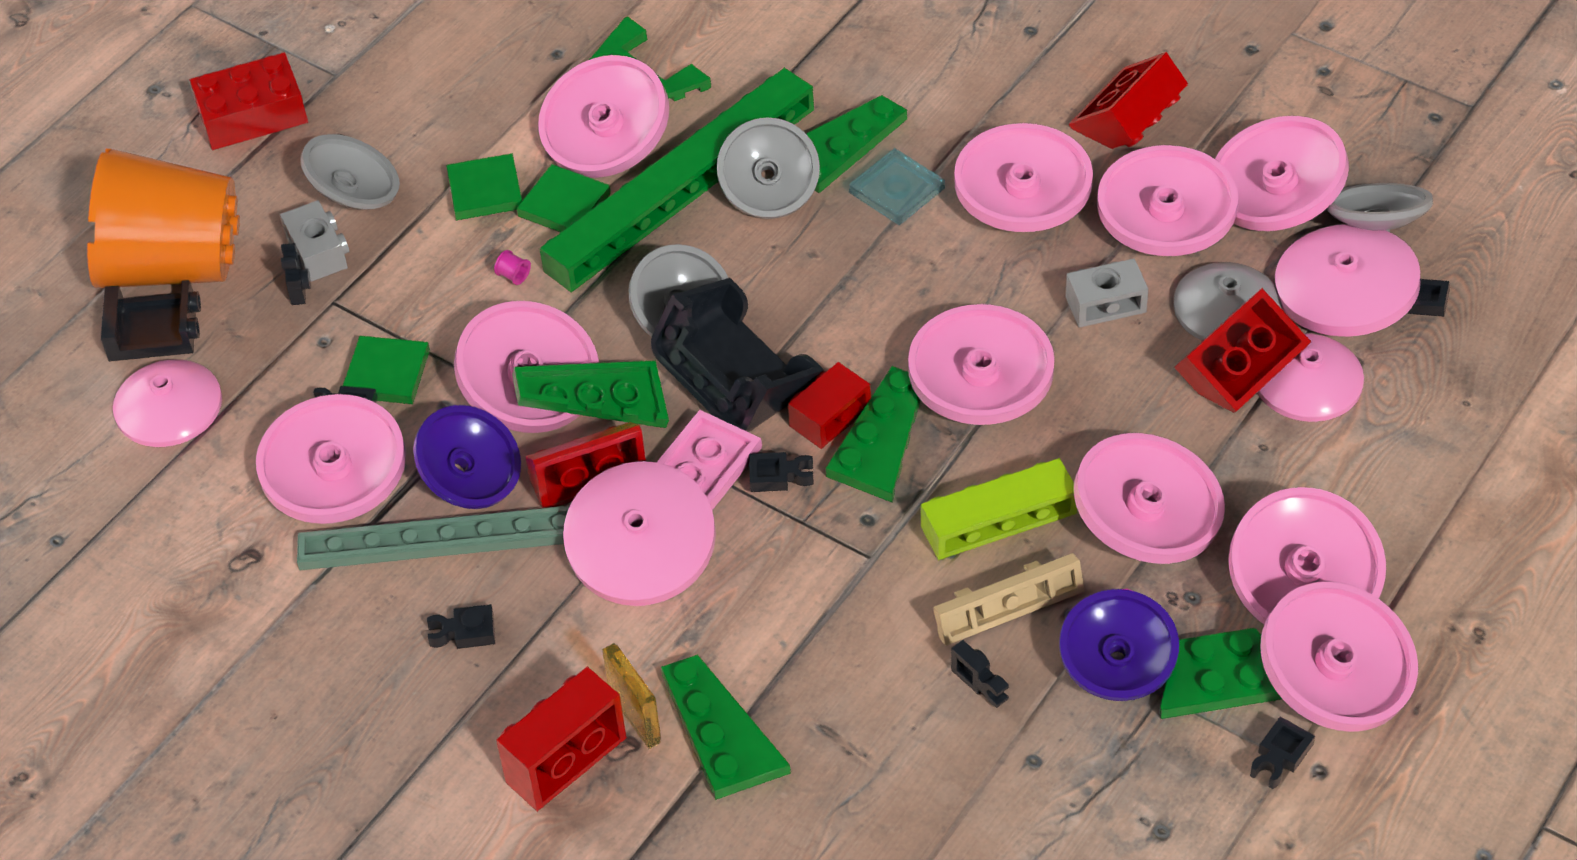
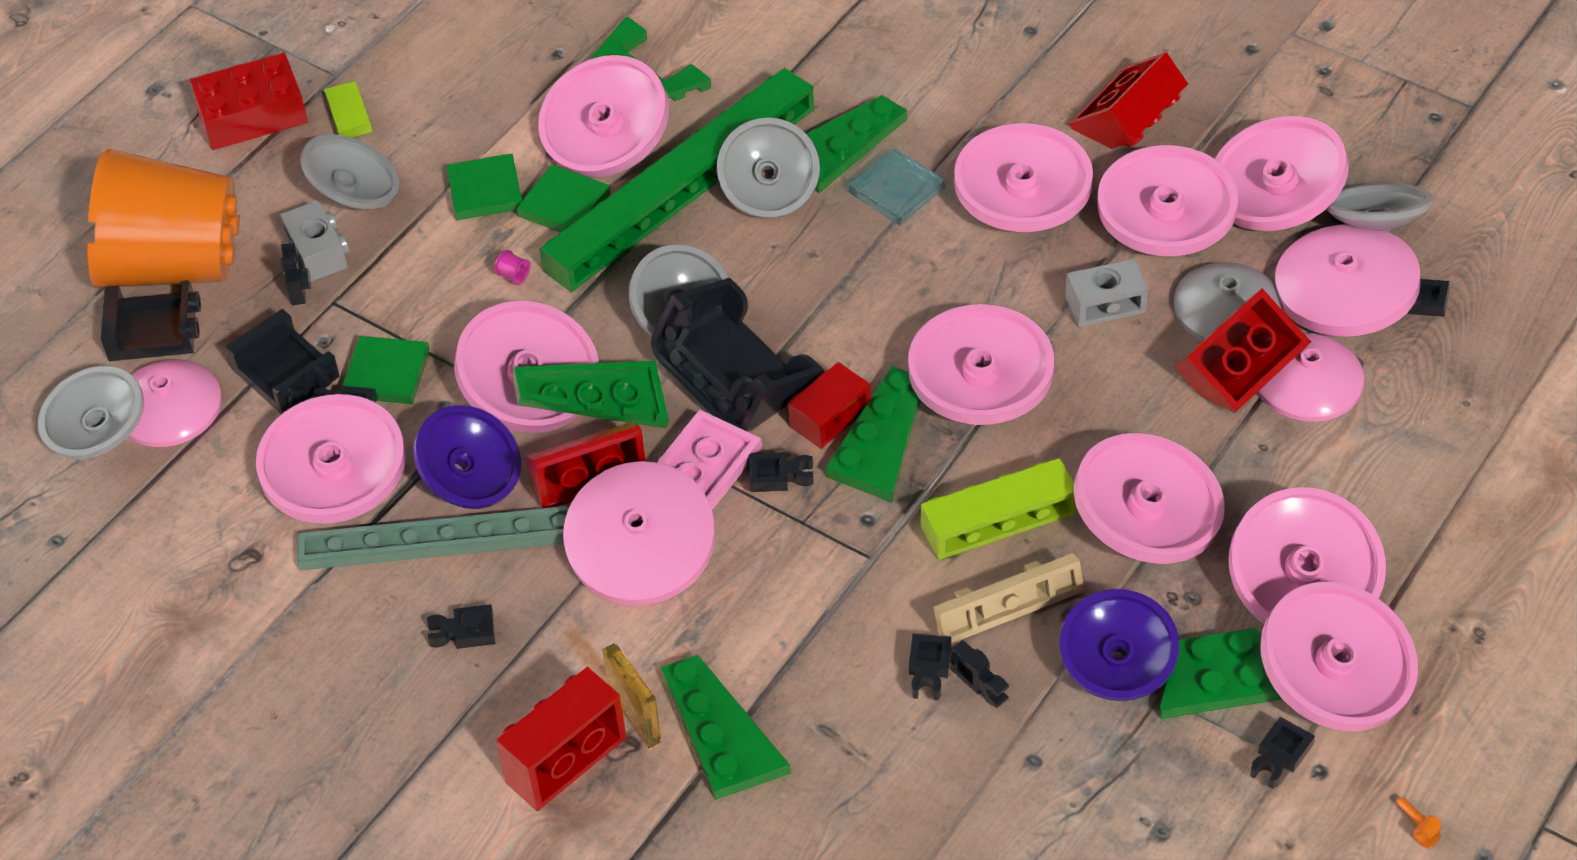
(91, 412): none -> light grey dish
(281, 362): none -> black panel
(348, 110): none -> lime tile
(929, 662): none -> black plate
(1428, 827): none -> orange hand

